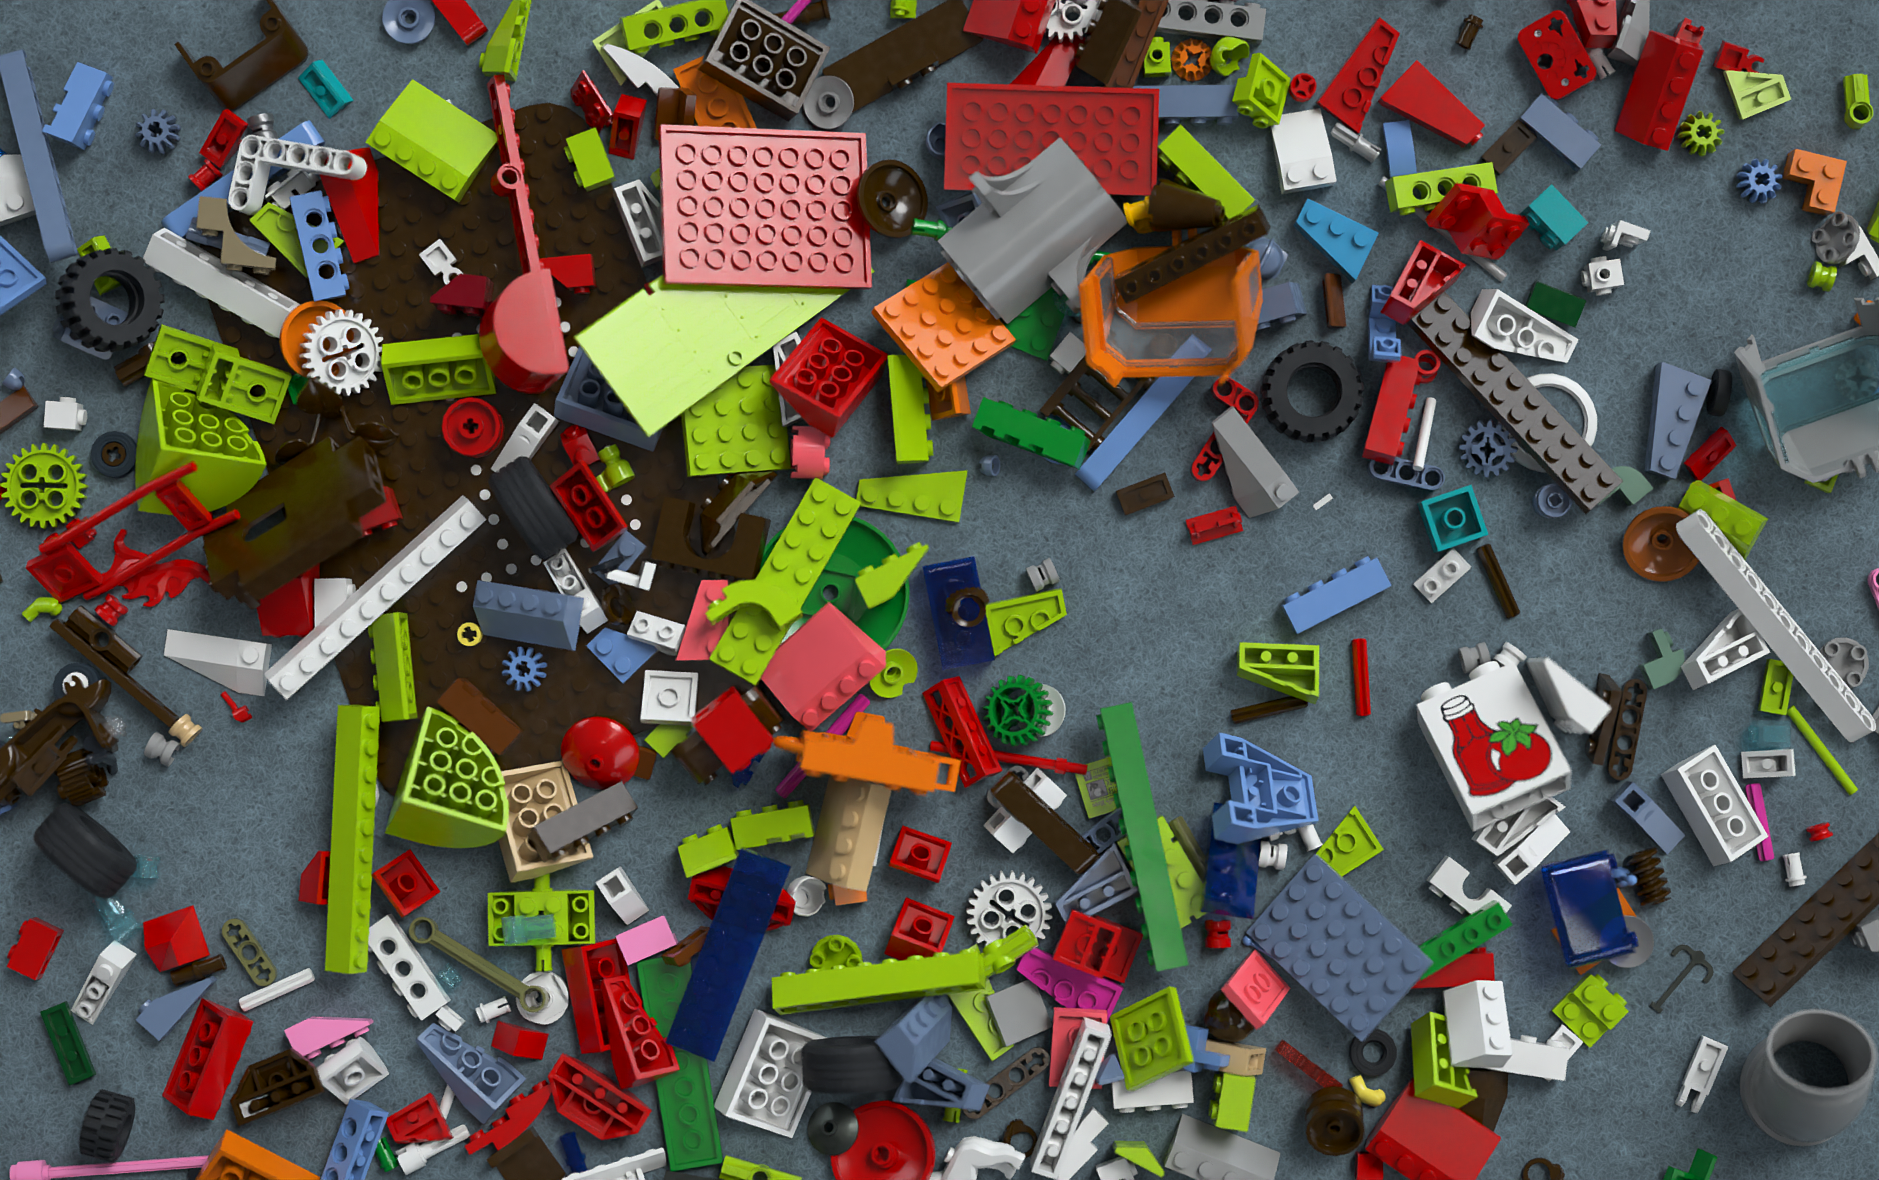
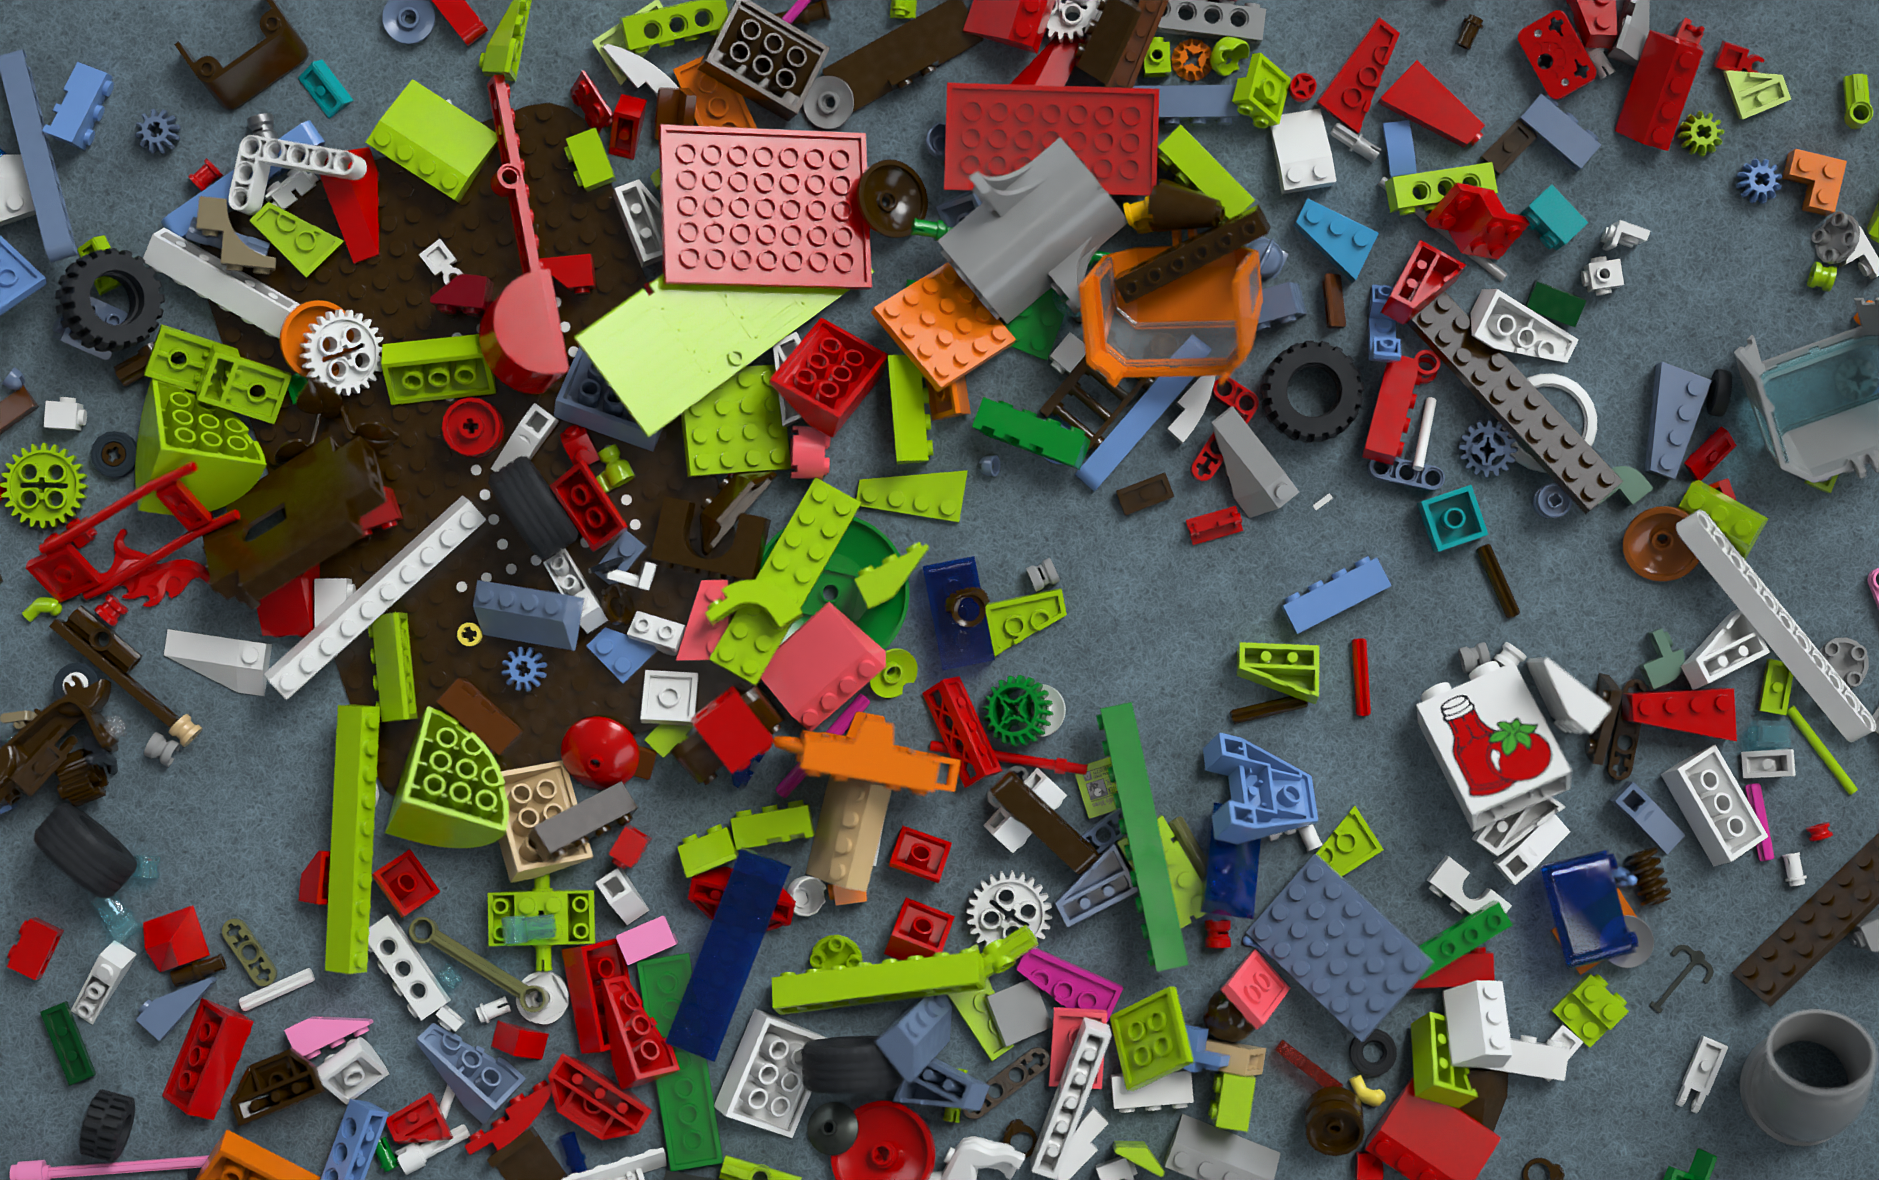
(224, 138): red slope -> none
(239, 714): red hand -> none
(302, 207): medium blue brick -> none
(629, 847): none -> red brick
(681, 953): reddish brown plate -> none
(1097, 946): red bracket -> none
(1109, 1071): sand blue slope -> none
(1193, 406): none -> white slope
(1277, 852): white wheel -> none
(1442, 575): white plate -> none
(1695, 711): none -> red wedge

